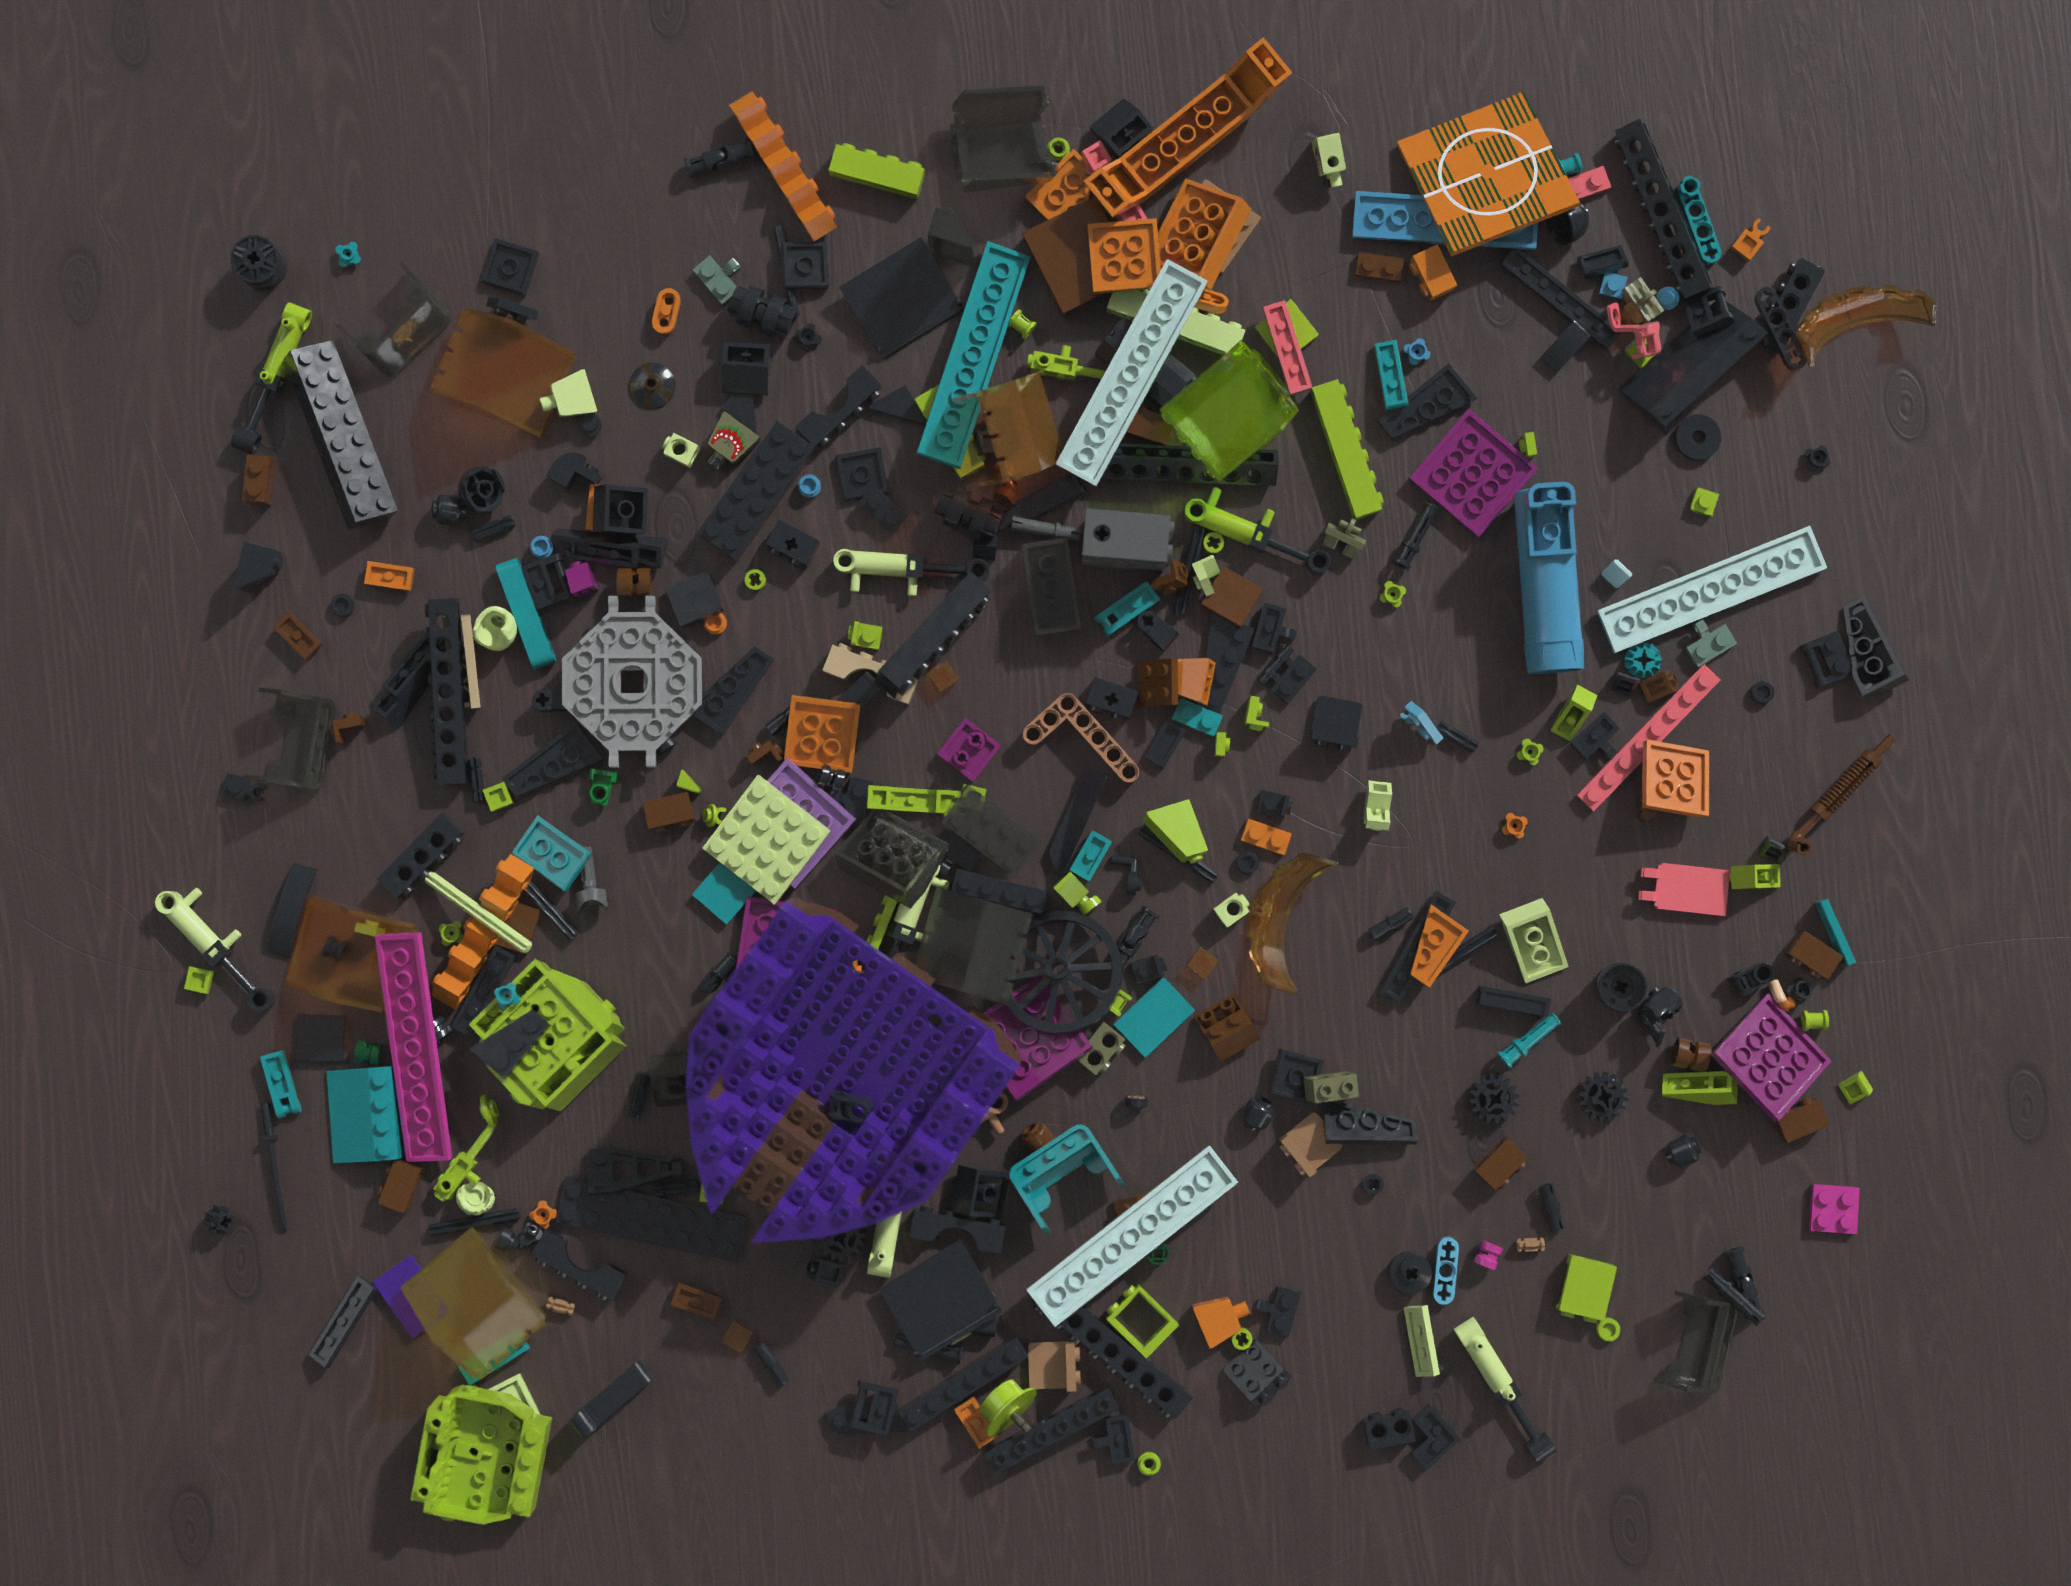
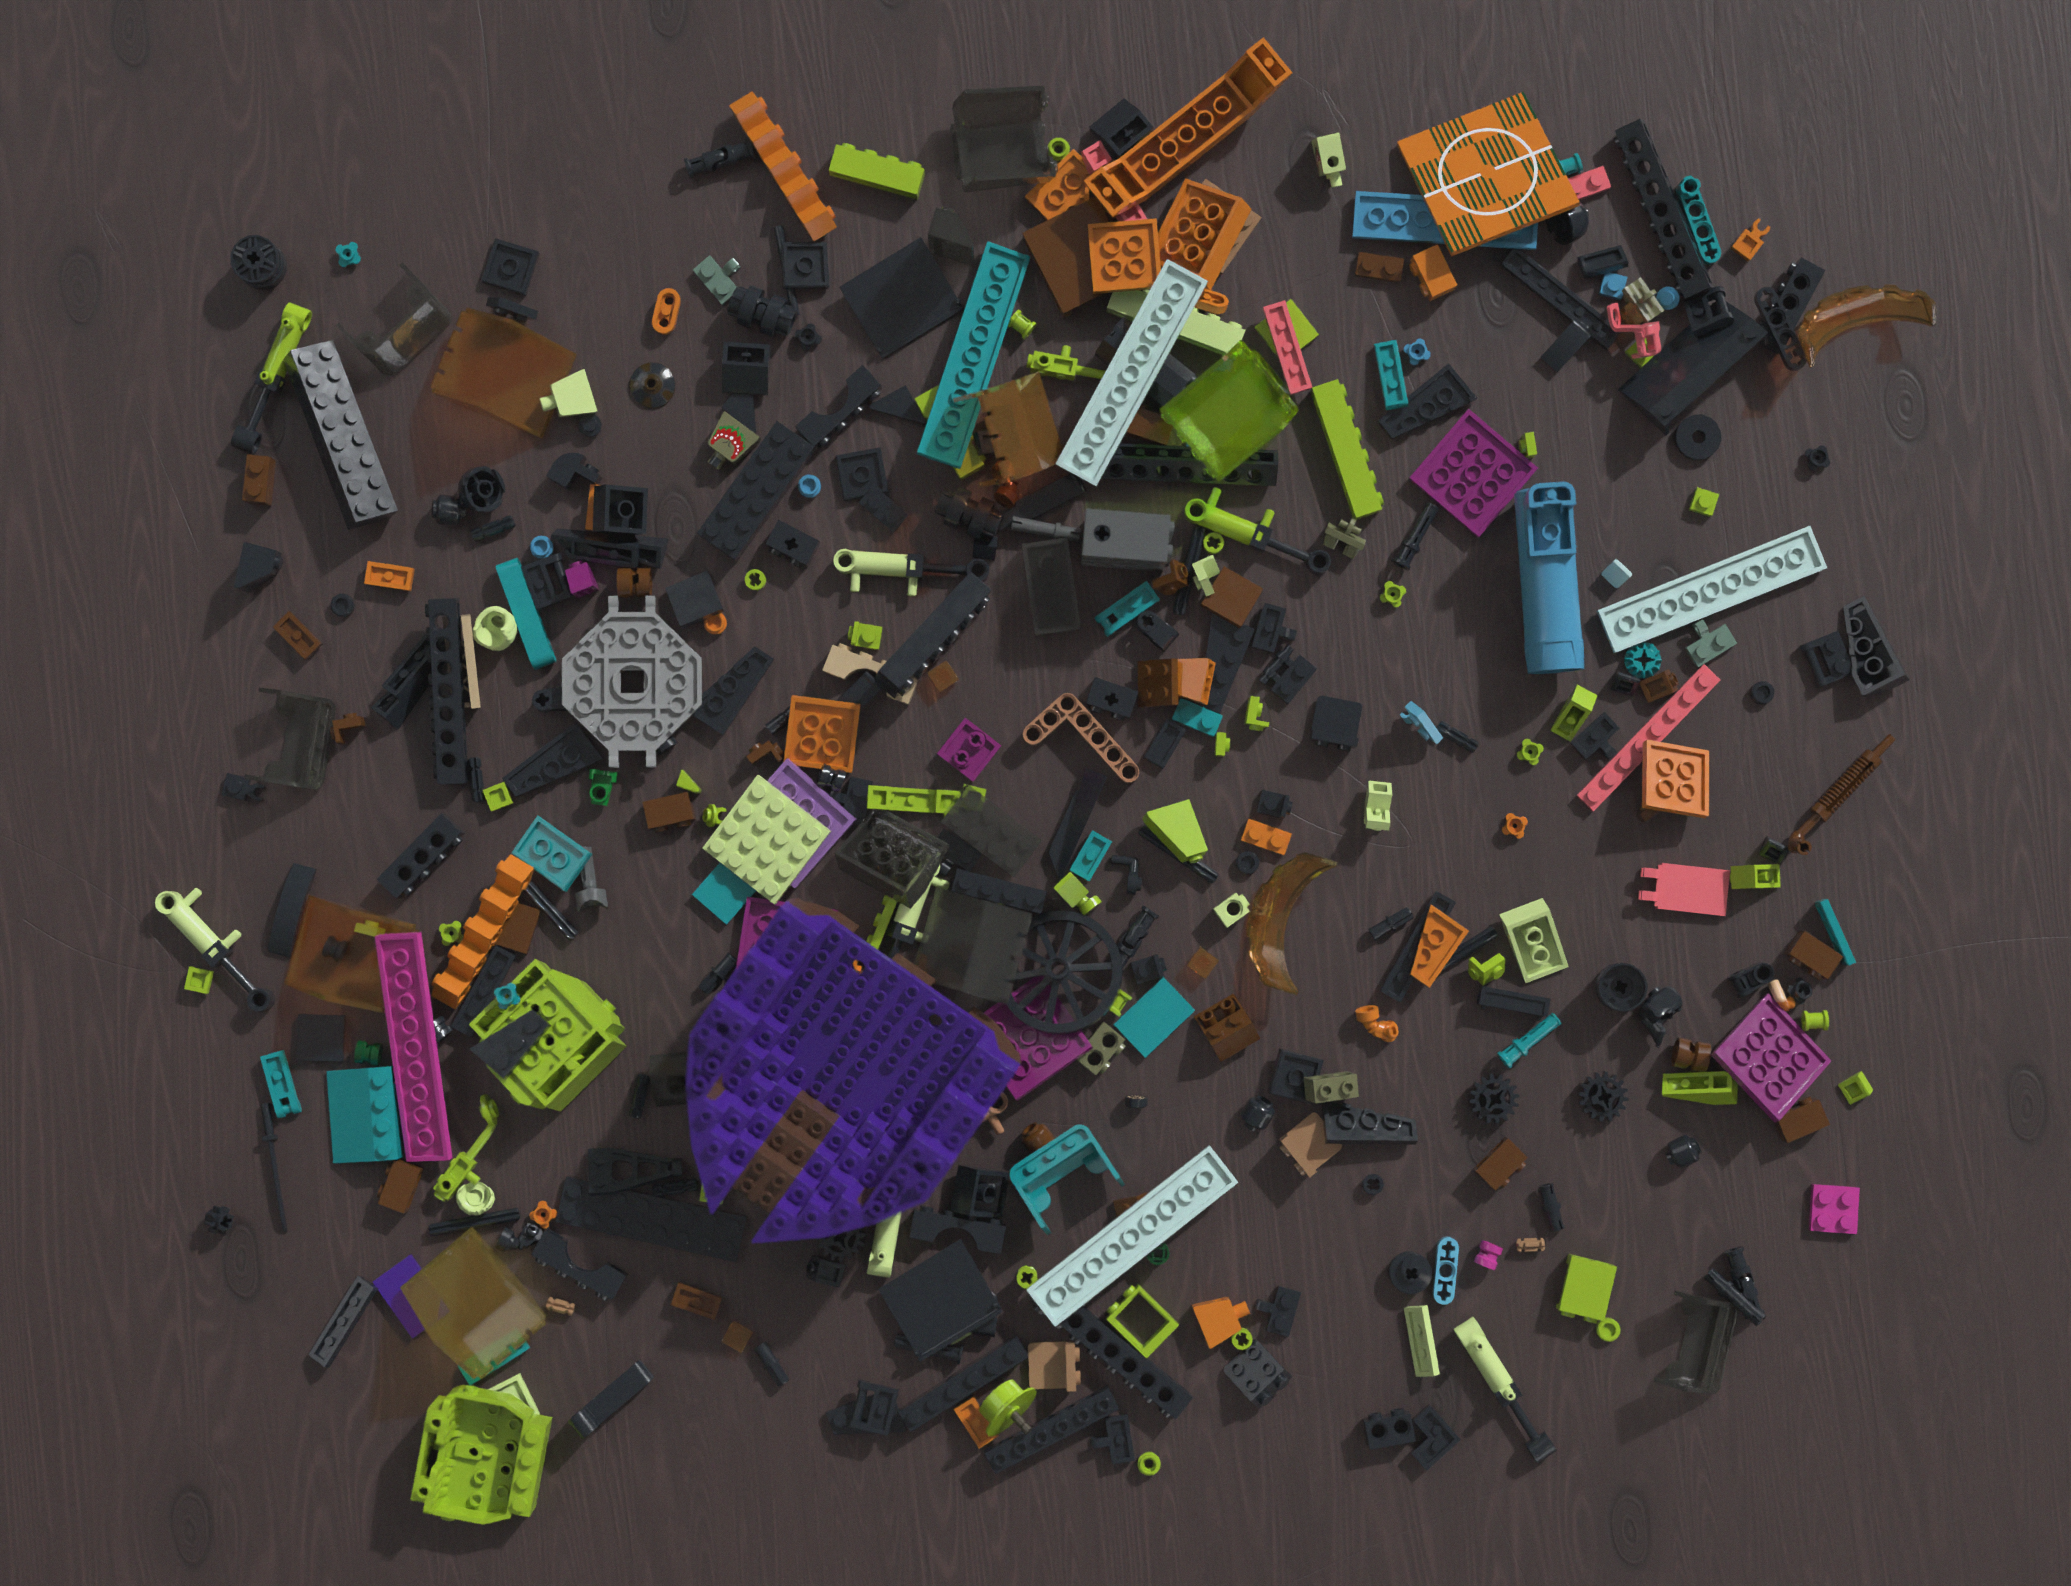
(478, 912): yellowish green axle -> none
(687, 457): yellowish green brick -> none
(844, 1106): black piece -> none
(1028, 1269): none -> lime bush
(1383, 1029): none -> orange arm
(1487, 971): none -> lime bracket

